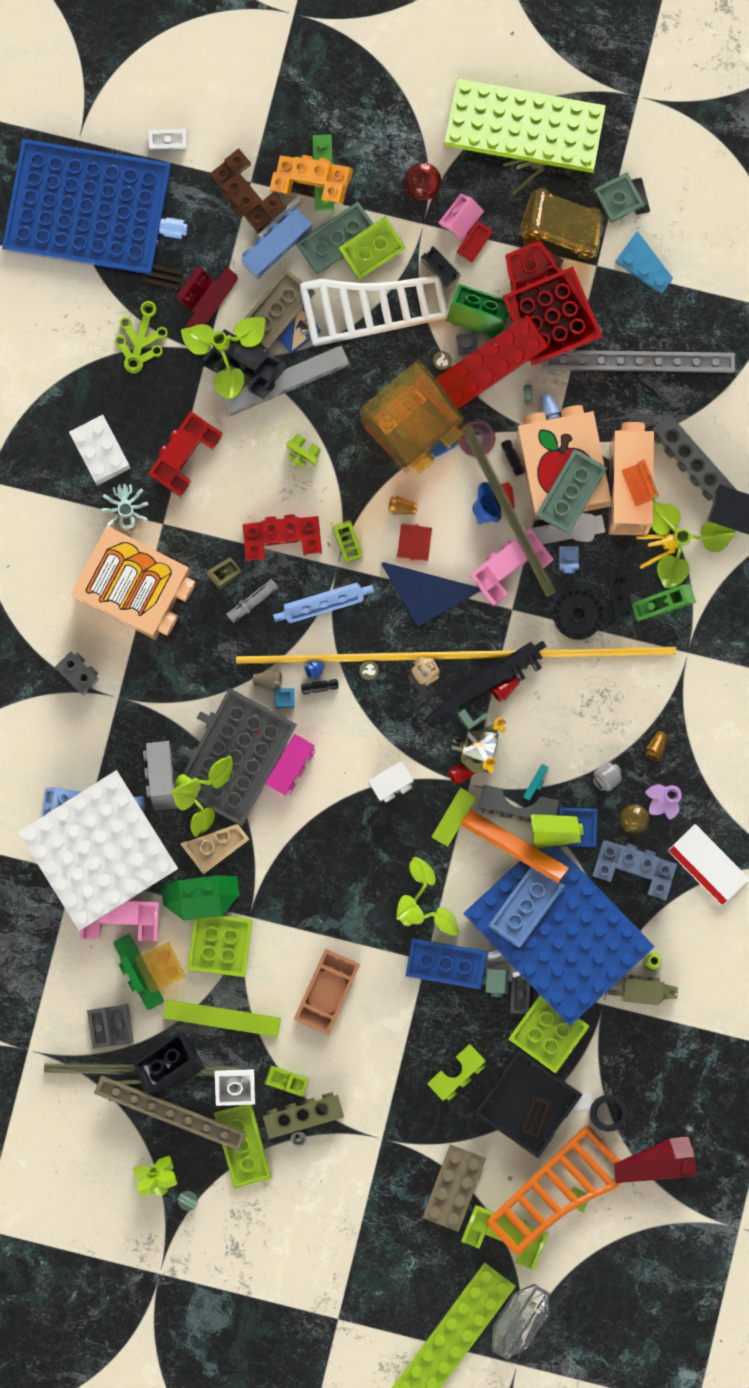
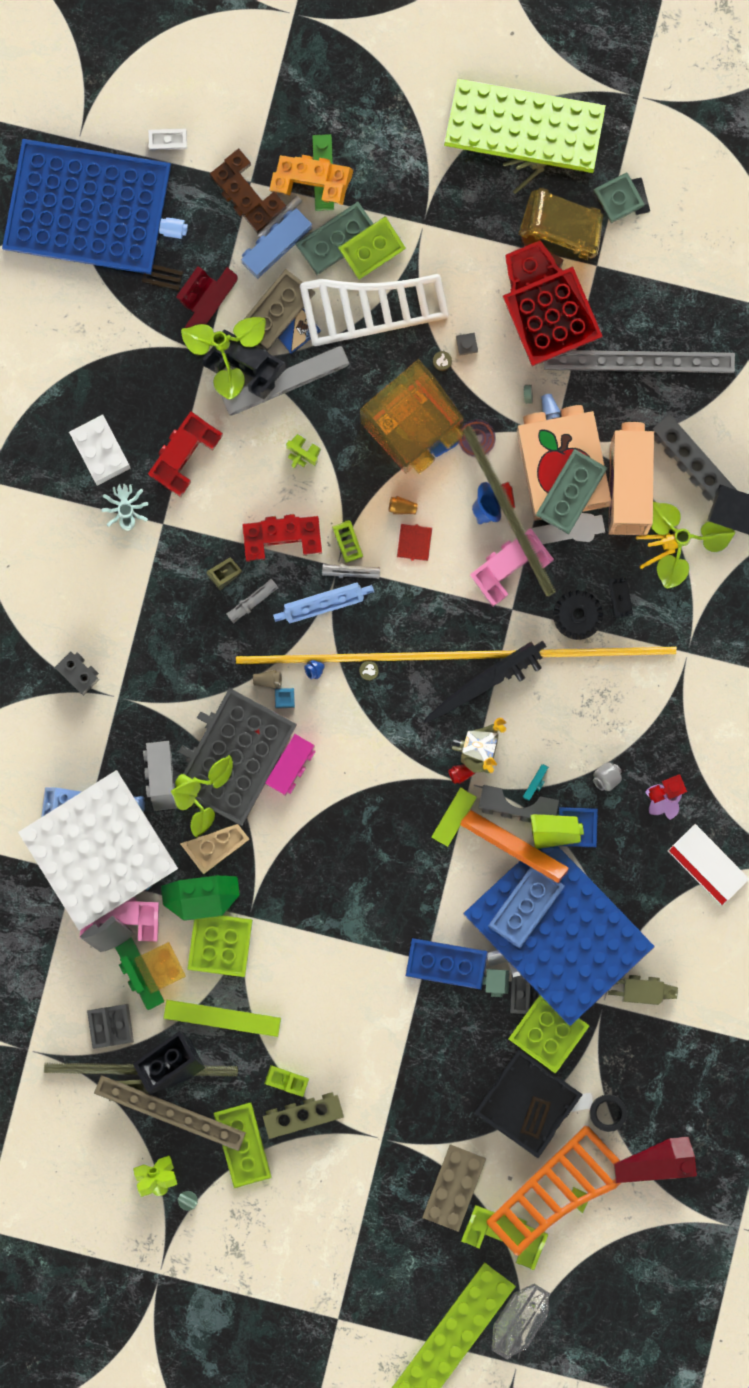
(108, 935): none -> dark grey slope
(133, 584): brick -> none
(140, 340): lime plant -> none
(234, 1087): white slope -> none
(302, 1136): light grey hinge -> none
(319, 686): black axle -> none
(327, 991): nougat slope -> none
(347, 571): none -> light grey pin
(391, 781): white slope -> none
(410, 913): lime plant -> none
(425, 670): tan head -> none
(427, 186): clear red cylinder -> none
(427, 594): dark blue tile -> none
(439, 265): black hinge -> none
(446, 1086): lime arch -> none
(461, 216): bright pink panel -> none
(468, 723): sand green panel -> none
(474, 241): red tile -> none
(478, 311): green slope -> none
(492, 362): red plate -> none
(505, 688): red cone -> none
(512, 457): black axle -> none
(568, 558): light blue bracket -> none
(634, 819): clear yellow hair -> none
(638, 863): sand blue bracket -> none
(640, 483): clear orange panel -> none
(644, 264): dark azure wing -> none
(647, 964): lime cone -> none
(656, 747): pearl gold cone -> none
(664, 602): bright green slope -> none
(672, 787): none -> red plate

